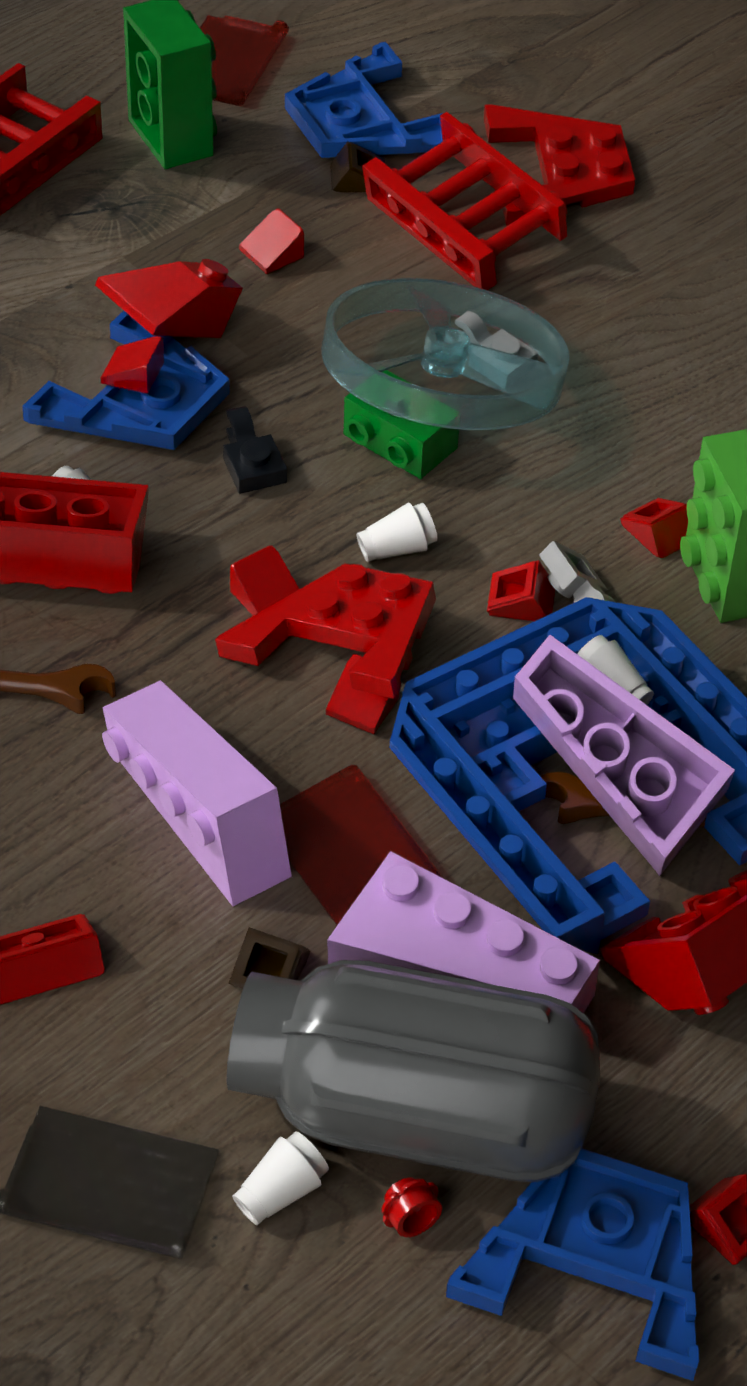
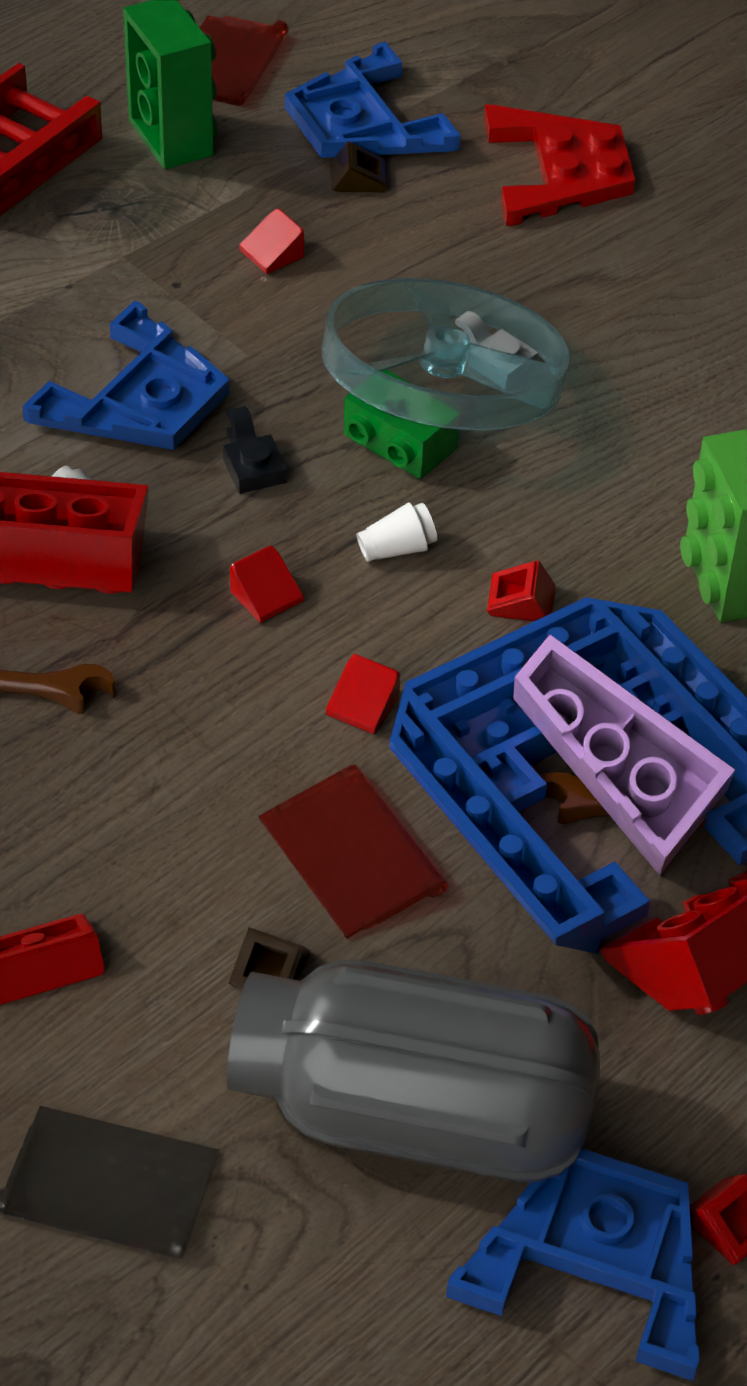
(135, 365): red slope -> none
(176, 297): red slope -> none
(202, 790): lavender wedge -> none
(281, 1177): white cone -> none
(346, 609): red wing -> none
(411, 1206): red plate -> none
(439, 928): lavender wedge -> none
(449, 234): red fence -> none
(572, 573): light grey plate -> none
(614, 663): white cone -> none
(658, 525): red slope -> none

